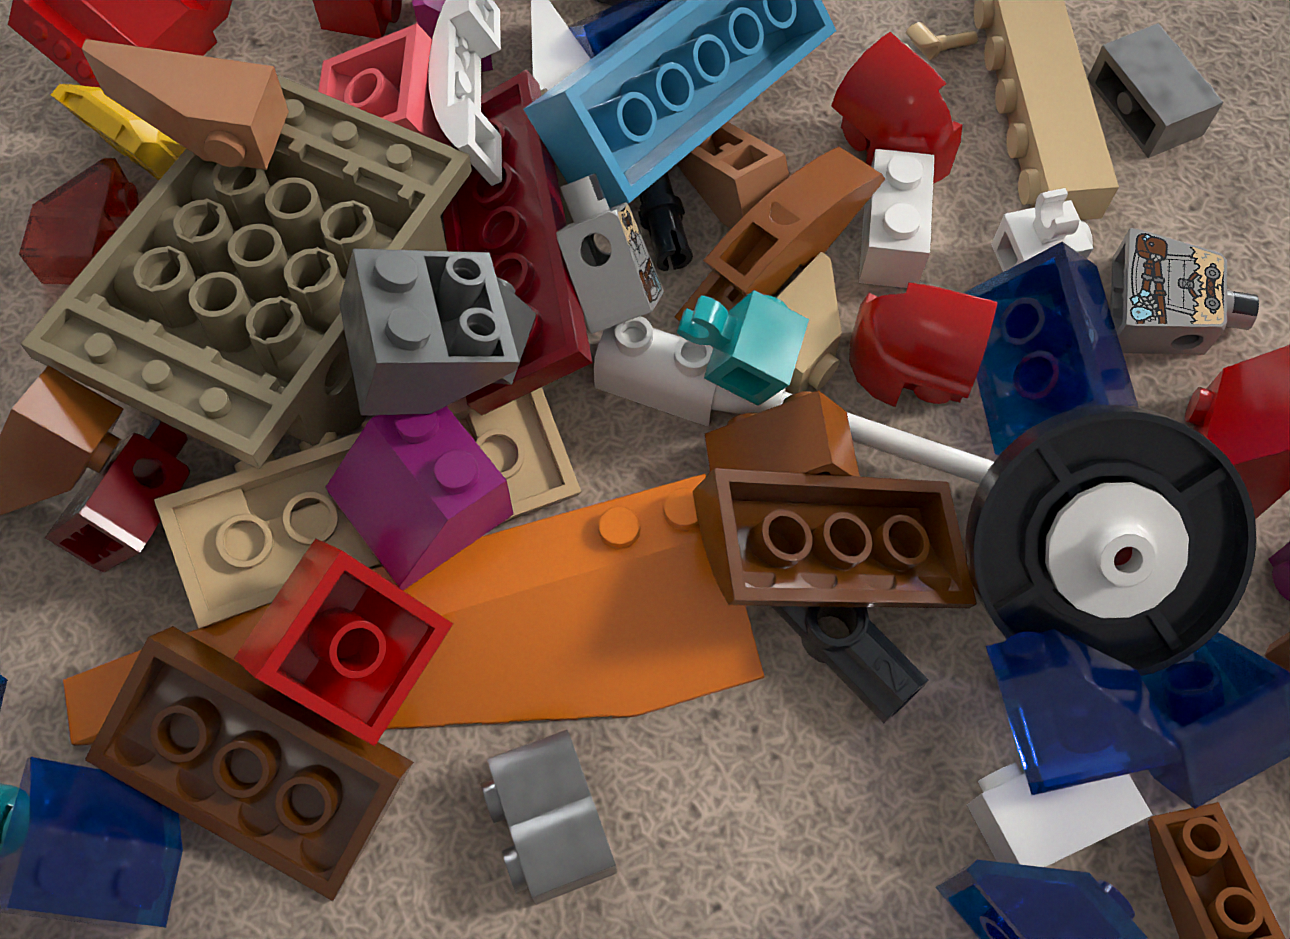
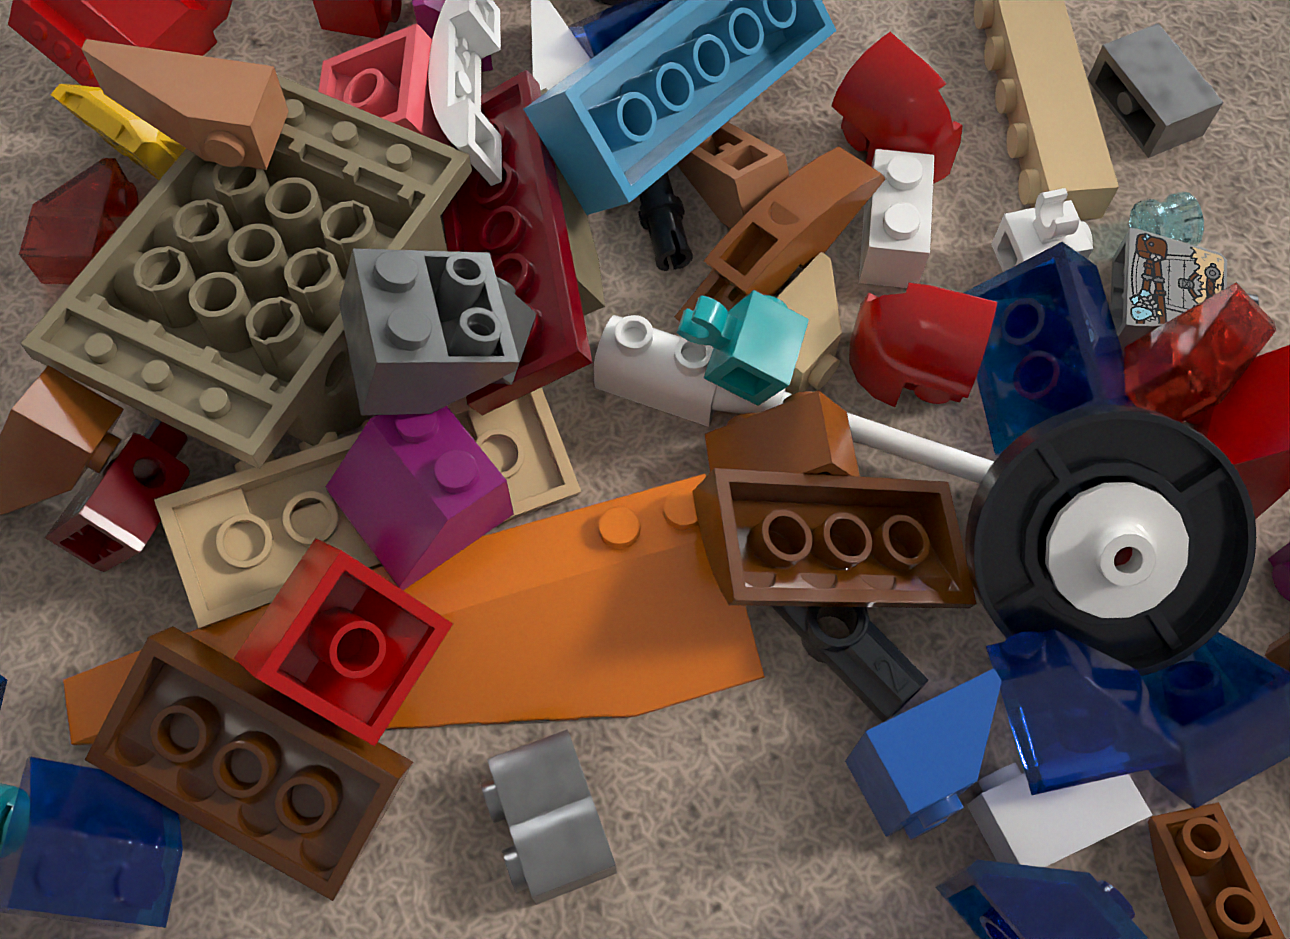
(611, 284): light grey torso -> none
(926, 757): none -> blue slope
(931, 45): tan hand -> none
(1175, 218): none -> clear light blue wheel
(1196, 355): none -> clear red slope

